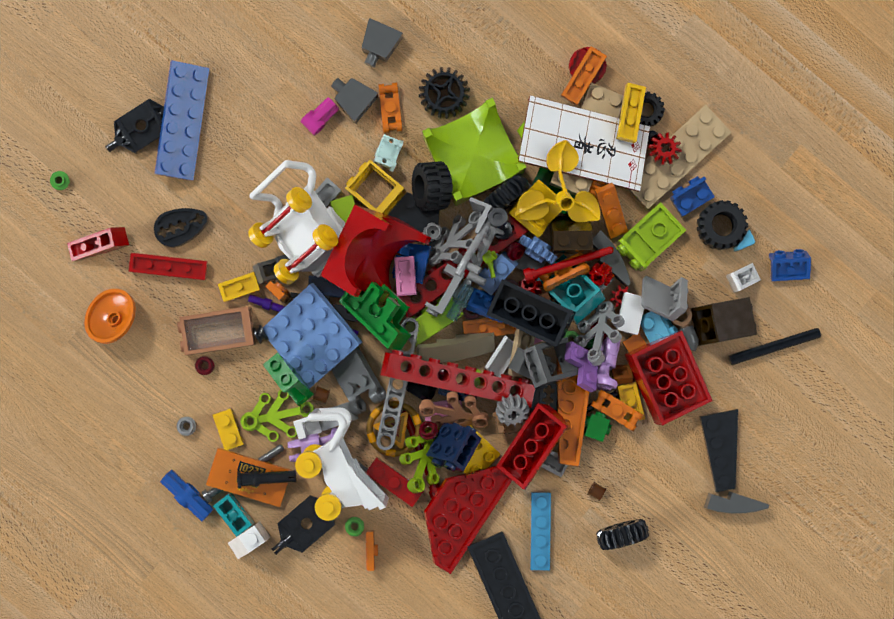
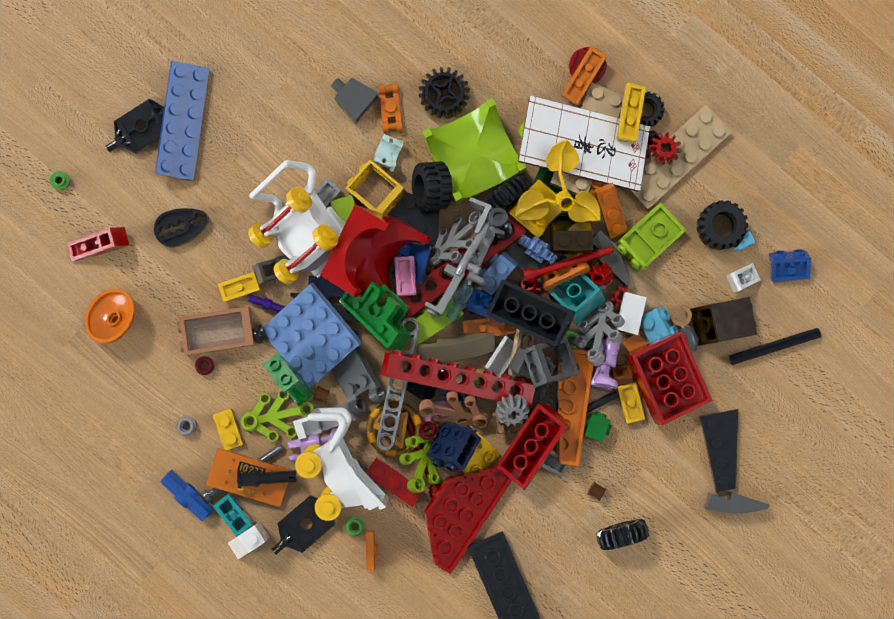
(168, 266): red plate -> none
(278, 290): orange plate -> none
(317, 119): dark pink piece -> none
(379, 42): dark grey torso -> none
(437, 228): light grey plate -> none
(488, 258): lime hand -> none
(515, 251): dark red plate -> none
(540, 530): dark azure plate -> none
(587, 372): medium lavender plate -> none
(617, 409): orange plate -> none
(664, 299): light grey bracket -> none
(692, 196): blue bracket -> none

